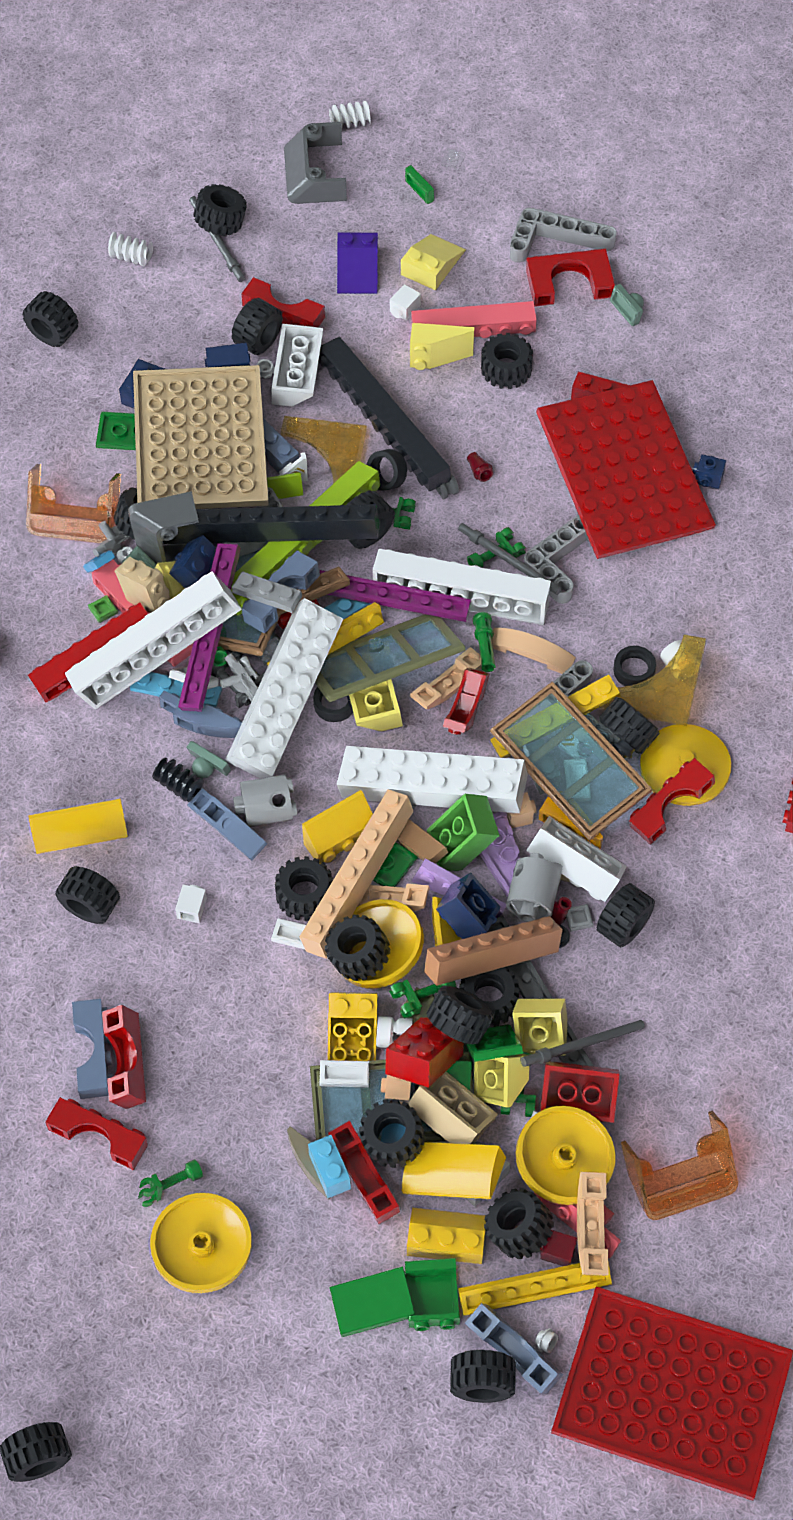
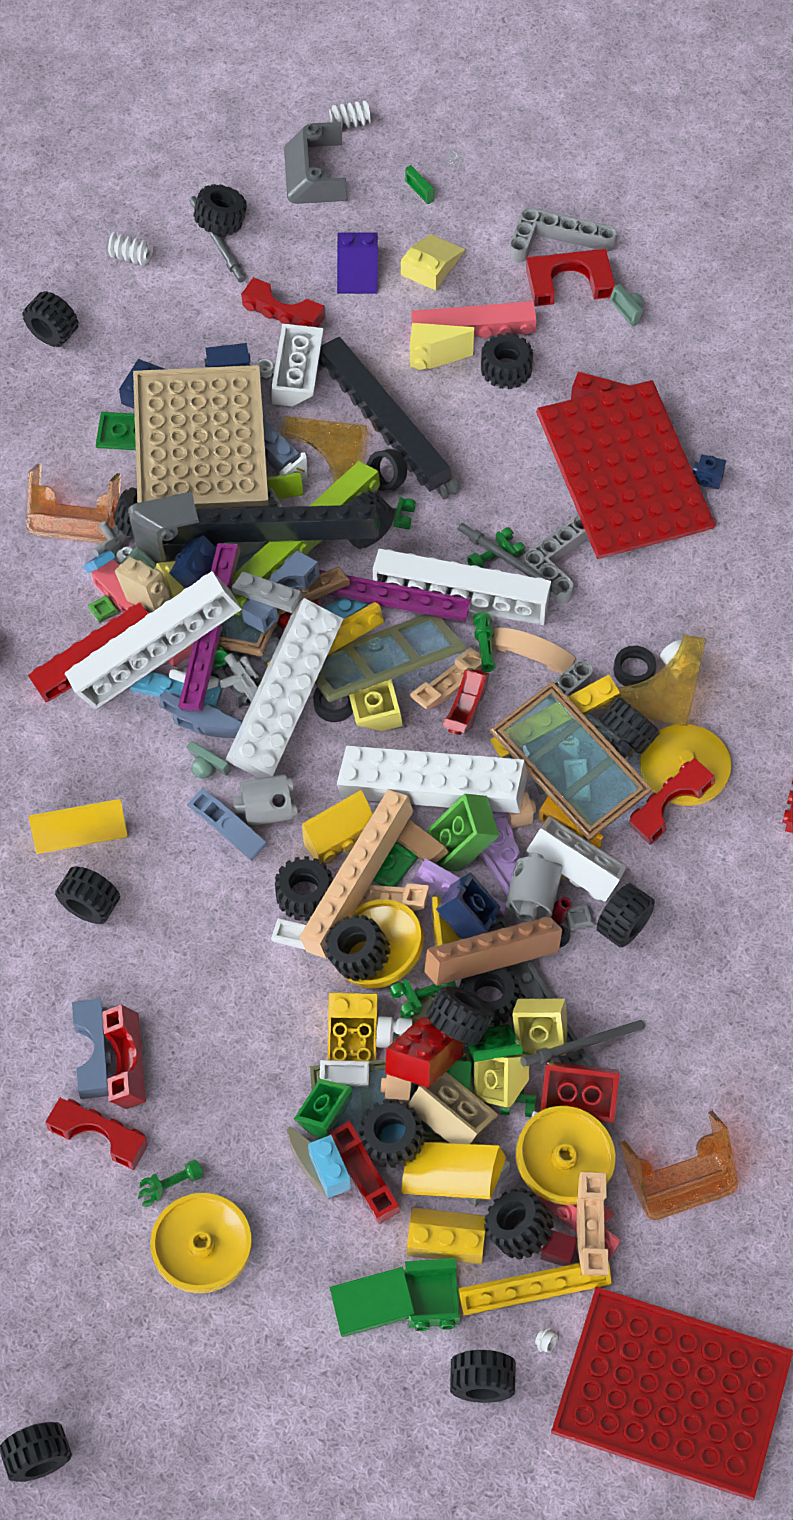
(177, 780): black piece -> none
(191, 903): white brick -> none
(257, 325): black tyre -> none
(324, 1107): none -> green slope
(404, 302): white brick -> none
(481, 468): dark red cone -> none
(506, 1339): sand blue arch -> none

